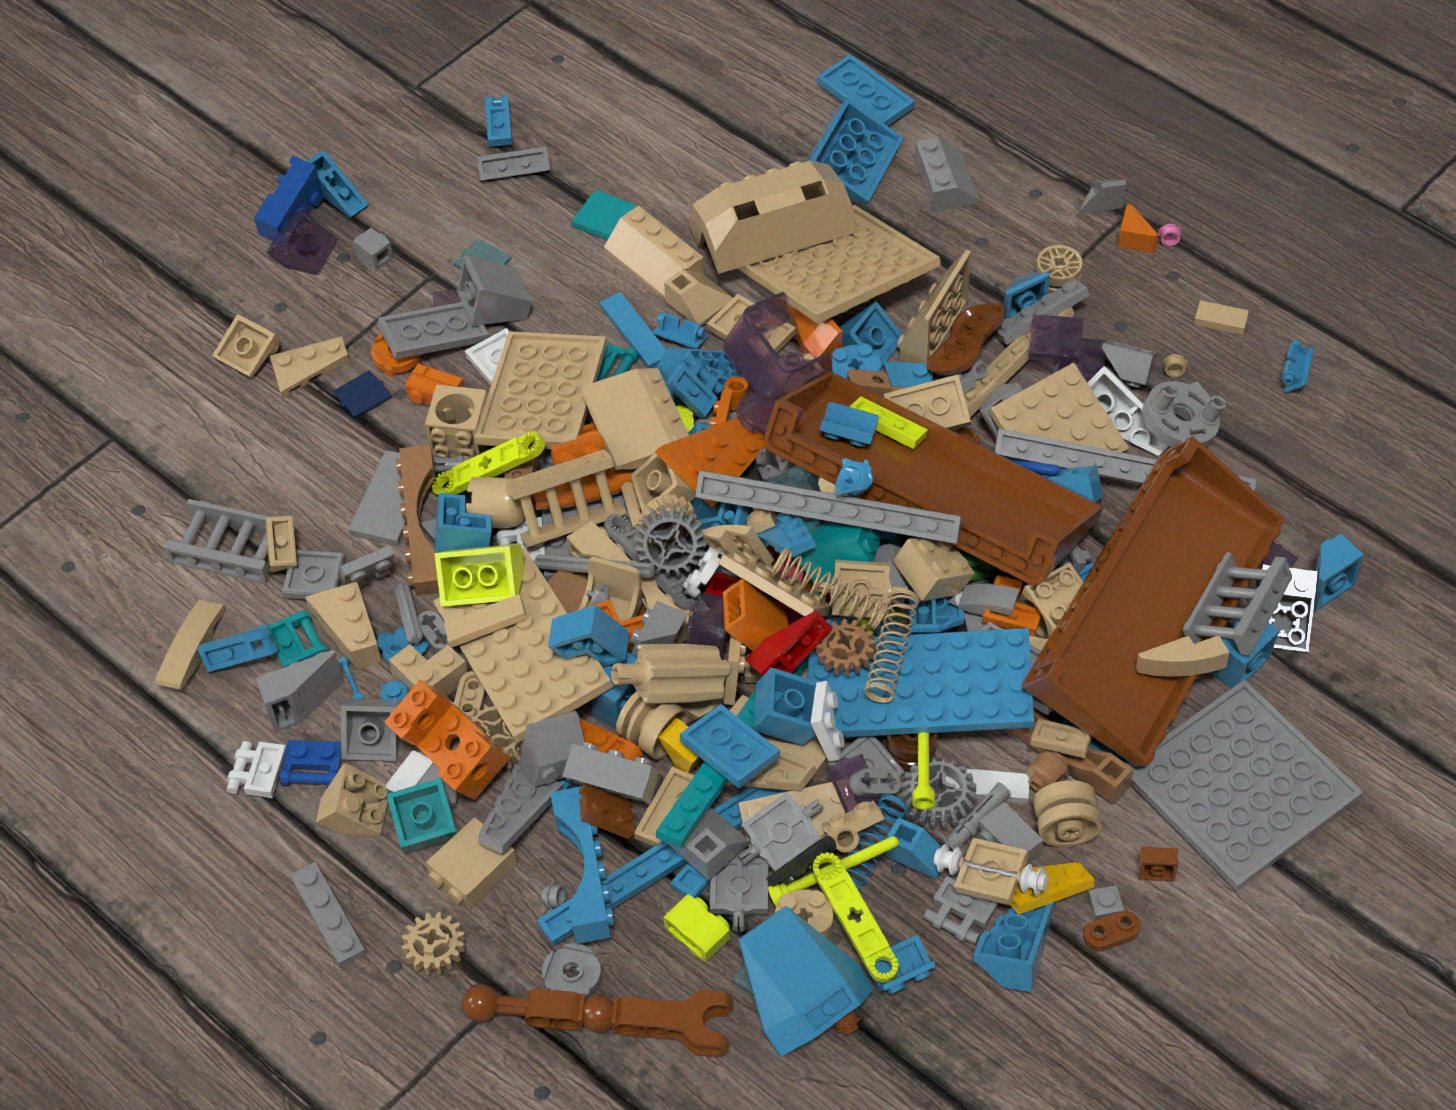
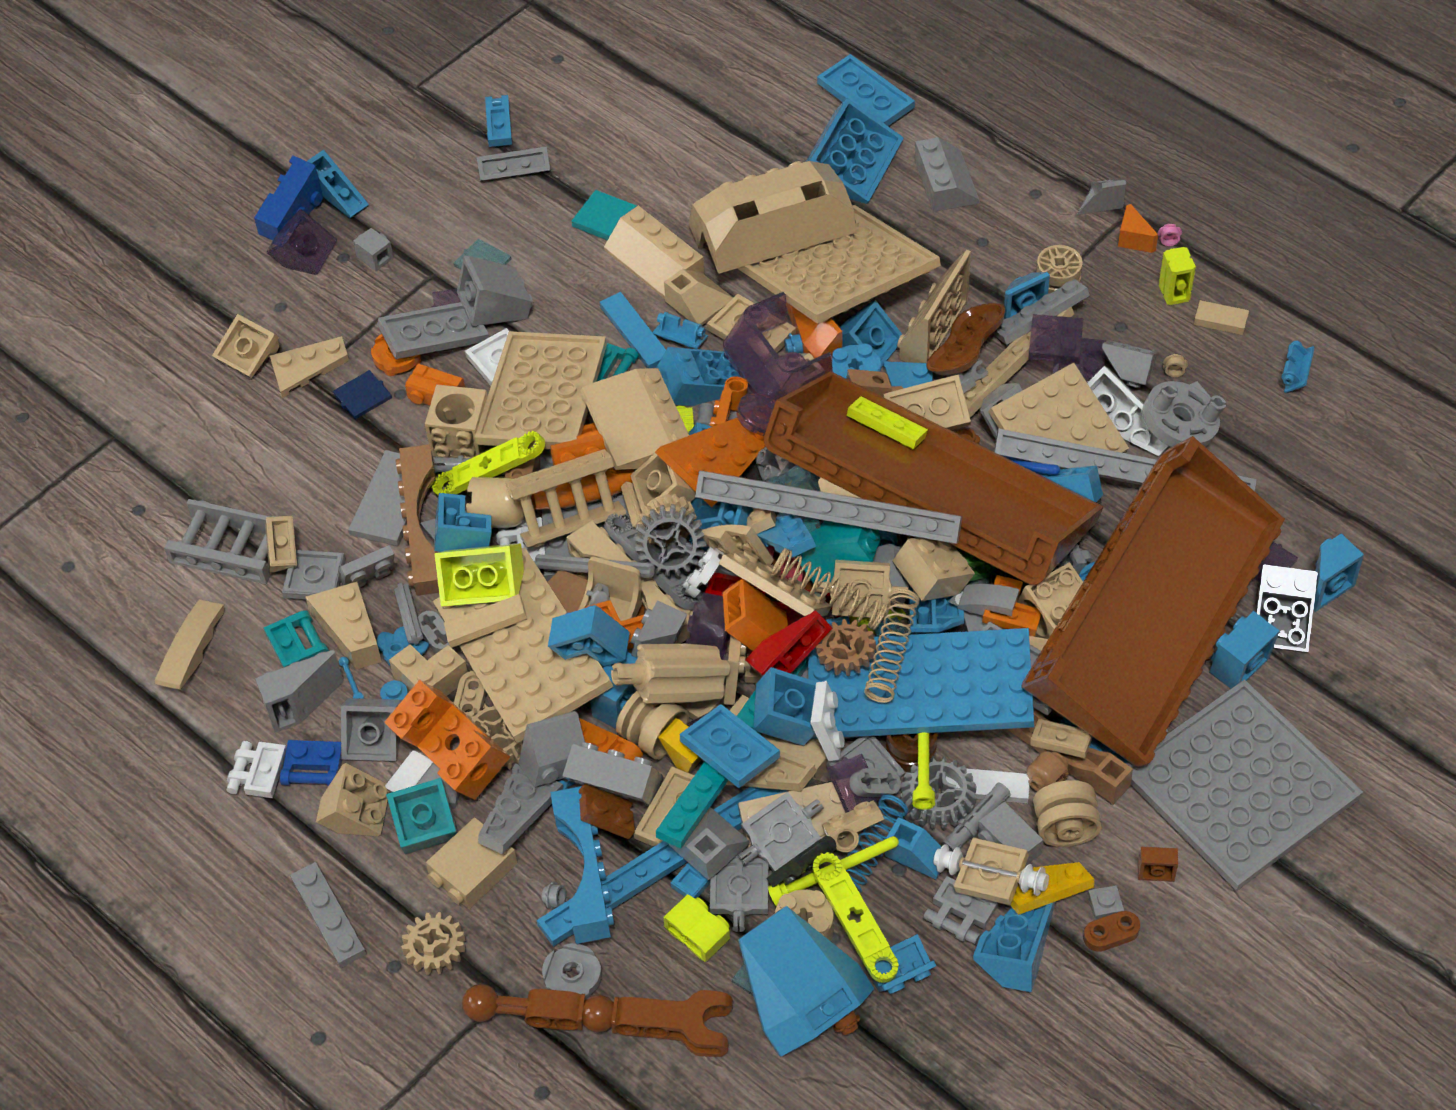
(237, 648): dark azure plate -> none
(691, 389): dark azure plate -> none
(793, 343): none -> dark azure plate
(849, 423): dark azure bracket -> none
(853, 478): dark azure hat -> none
(1177, 275): none -> neon yellow brick
(1184, 658): tan slope -> none
(1253, 617): light grey fence -> none

